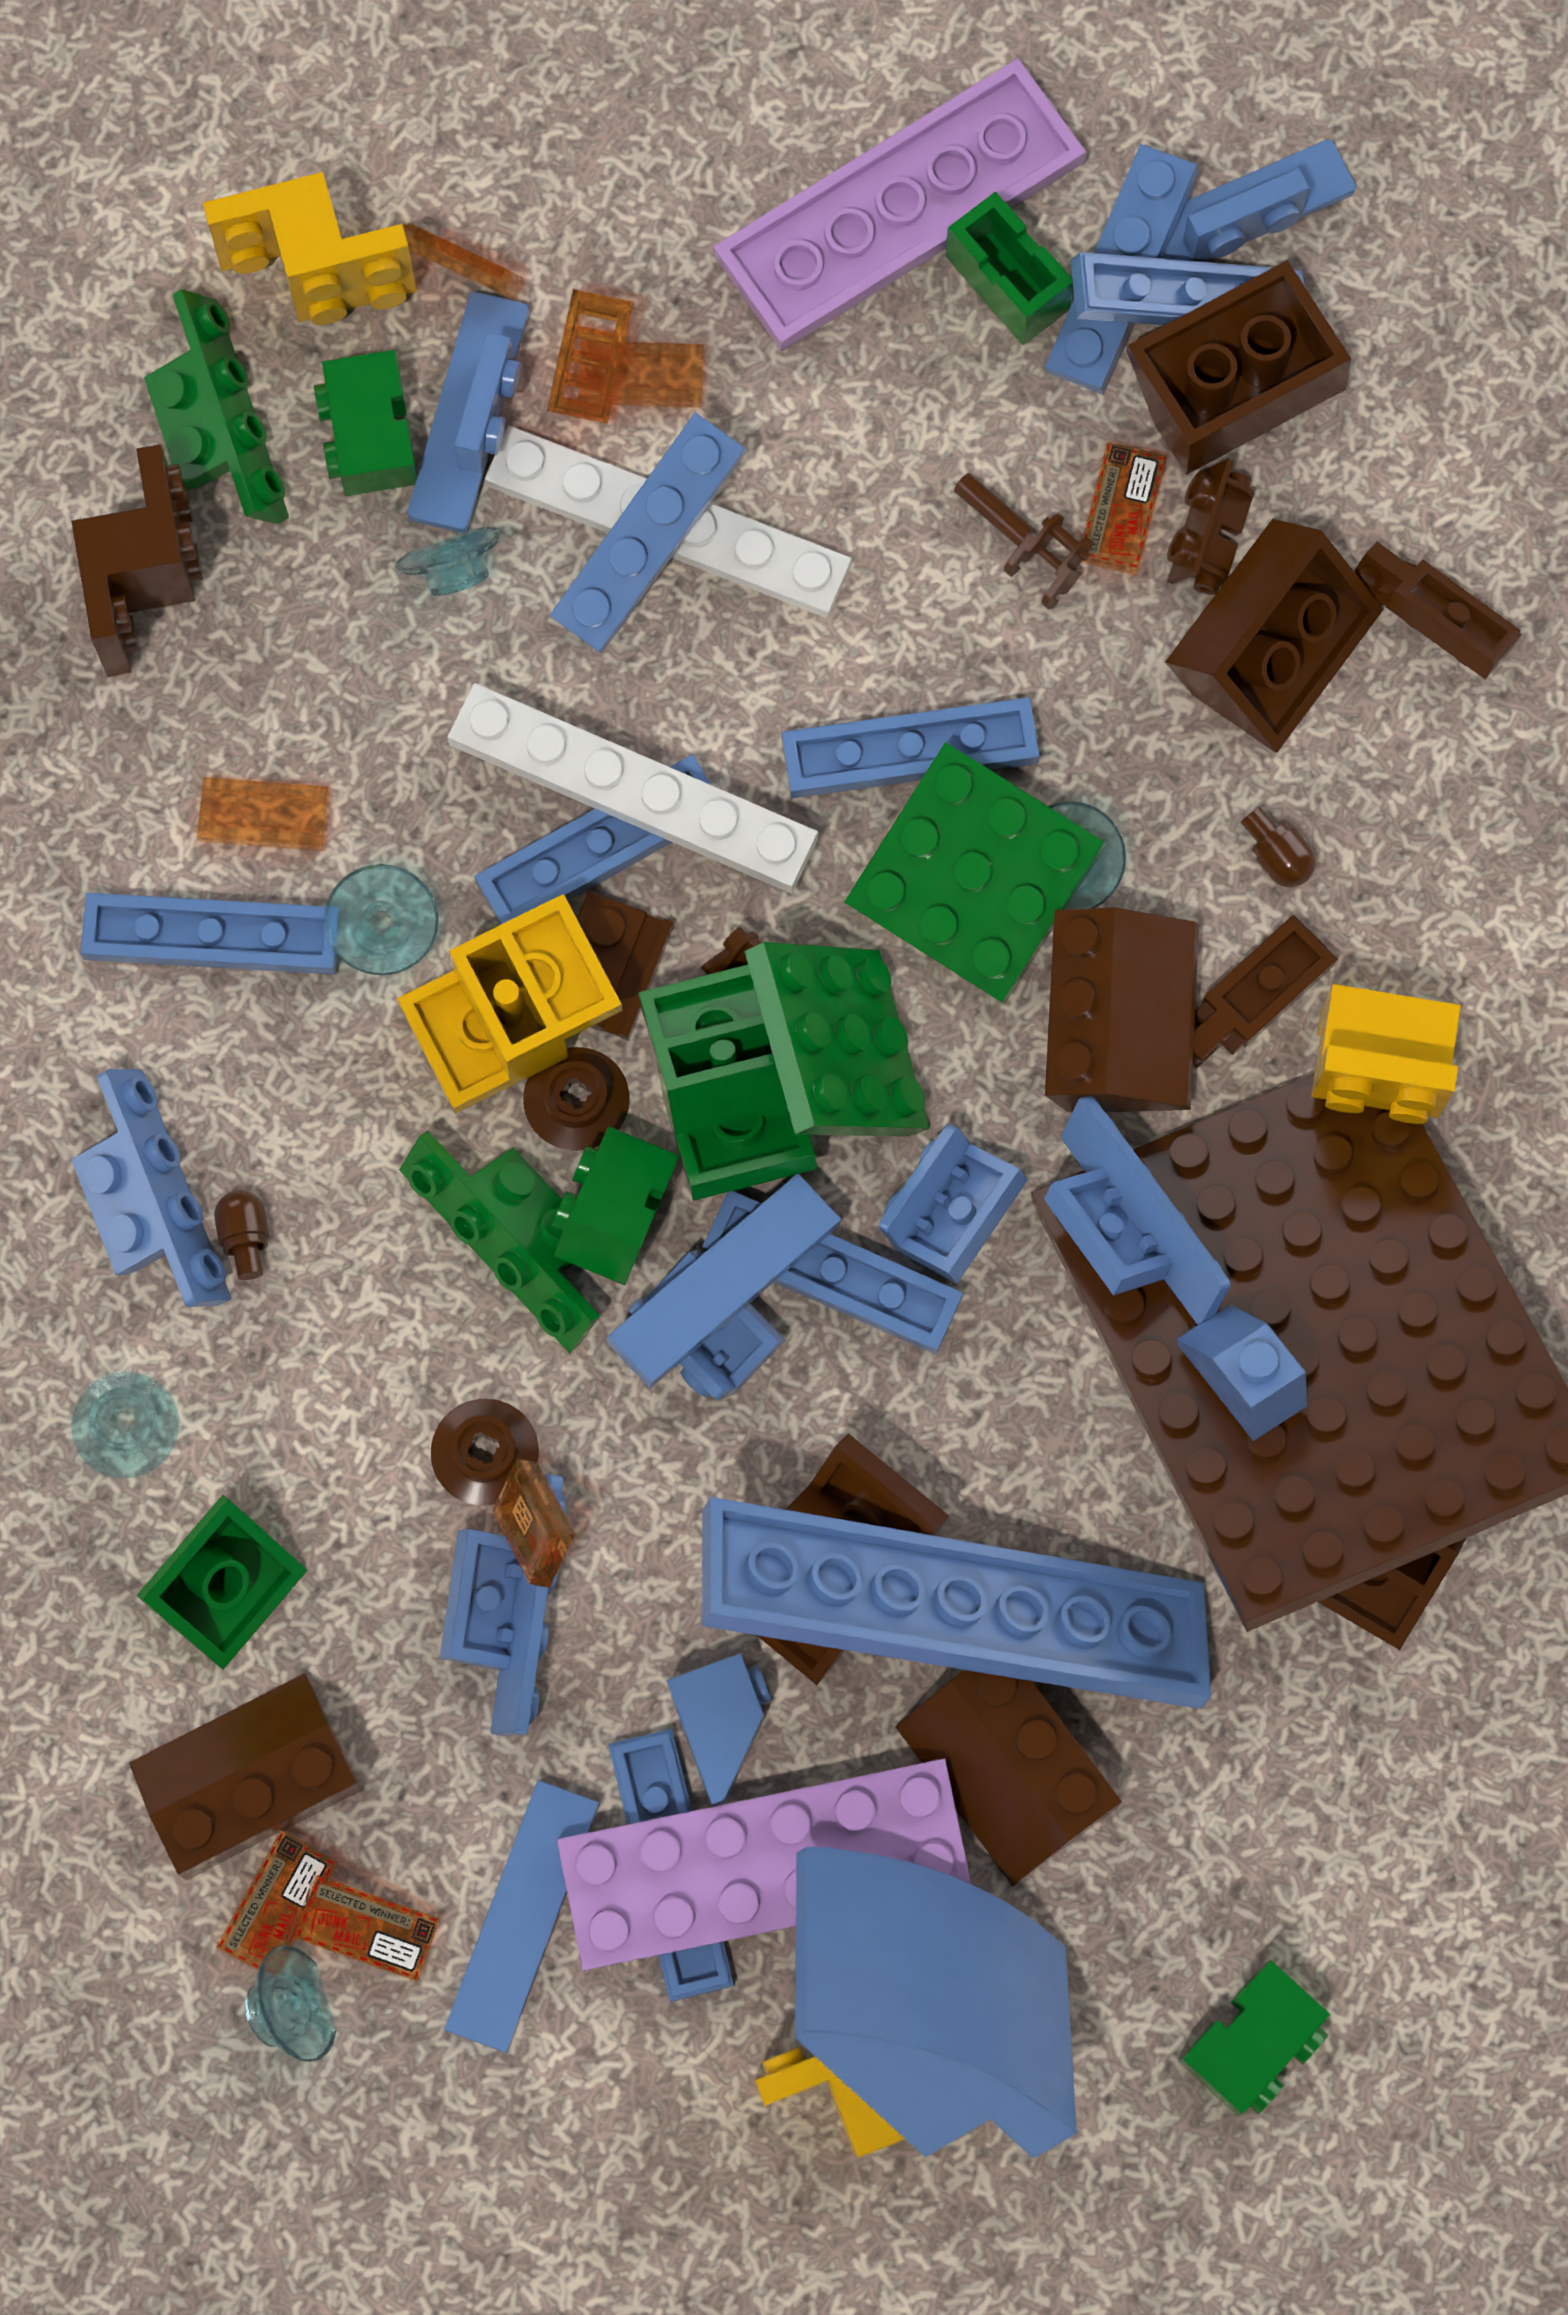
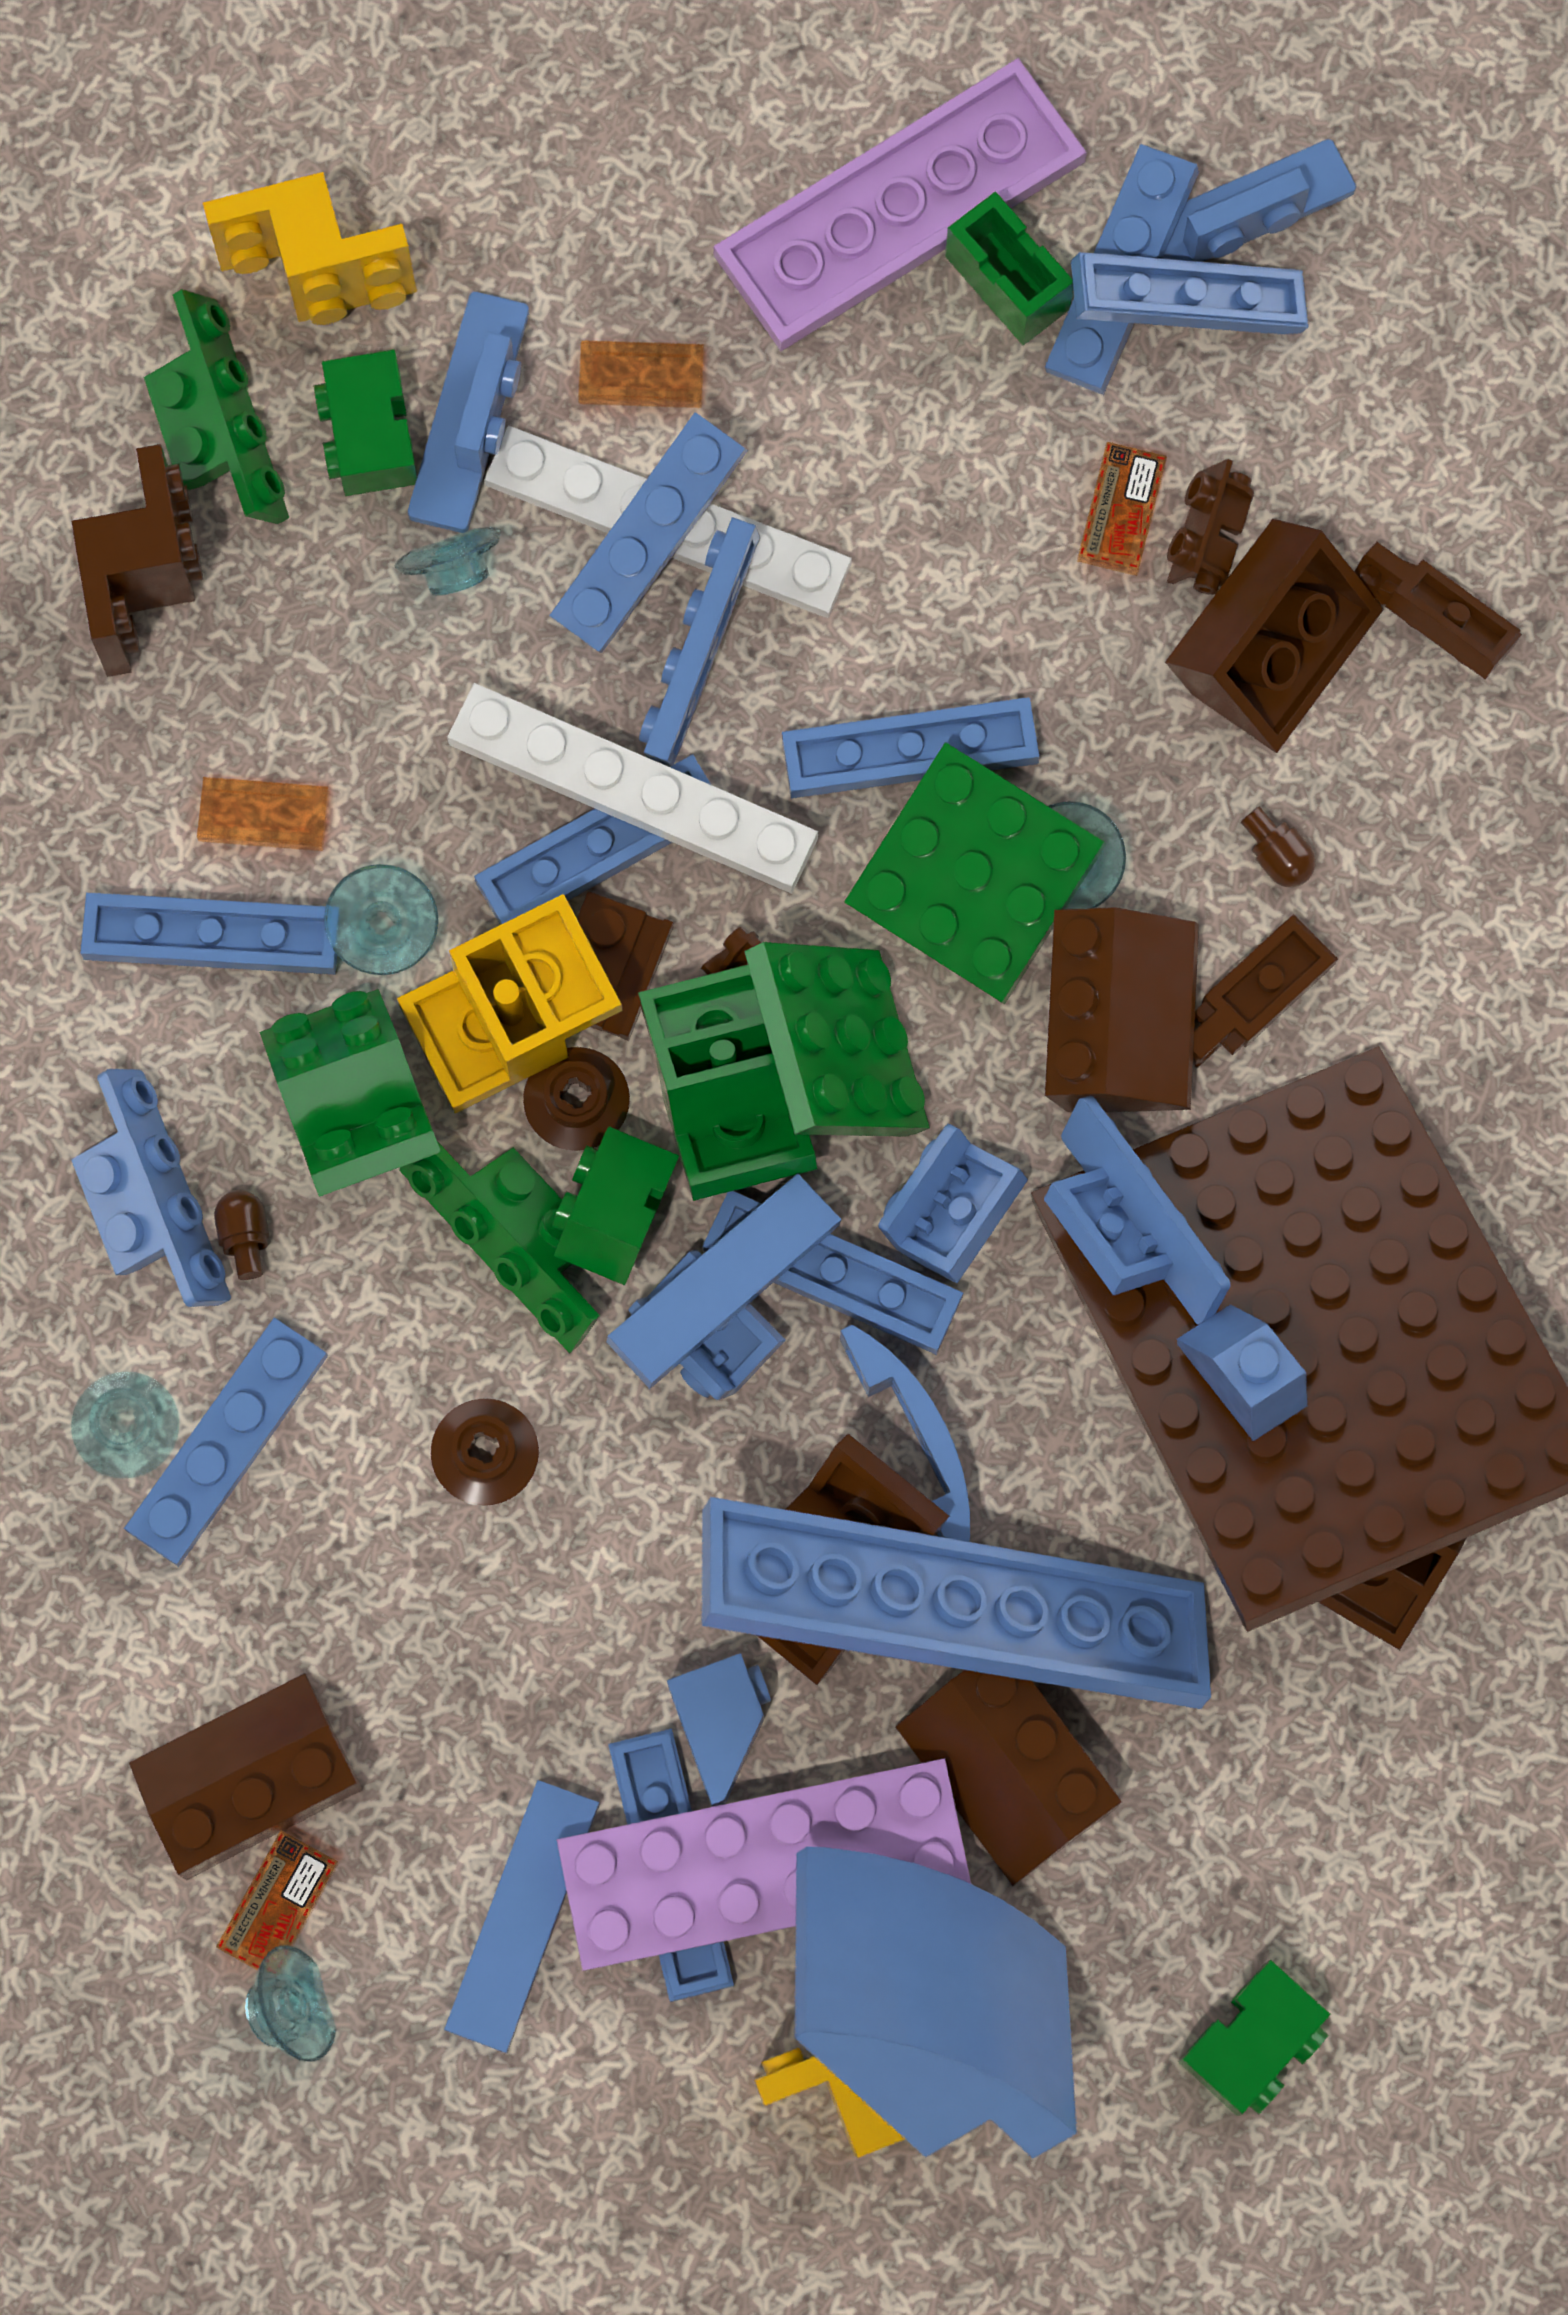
(222, 1582): green slope -> none
(226, 1442): none -> medium blue plate
(349, 1091): none -> green bracket
(365, 1928): tile -> none
(463, 262): clear orange tile -> none
(498, 1621): medium blue bracket -> none
(533, 1523): clear orange tile -> none
(603, 308): clear orange slope -> none
(708, 617): none -> medium blue plate
(881, 1369): none -> medium blue slope
(1026, 538): reddish brown piece -> none
(1238, 367): reddish brown slope -> none
(1386, 1053): yellow bracket -> none

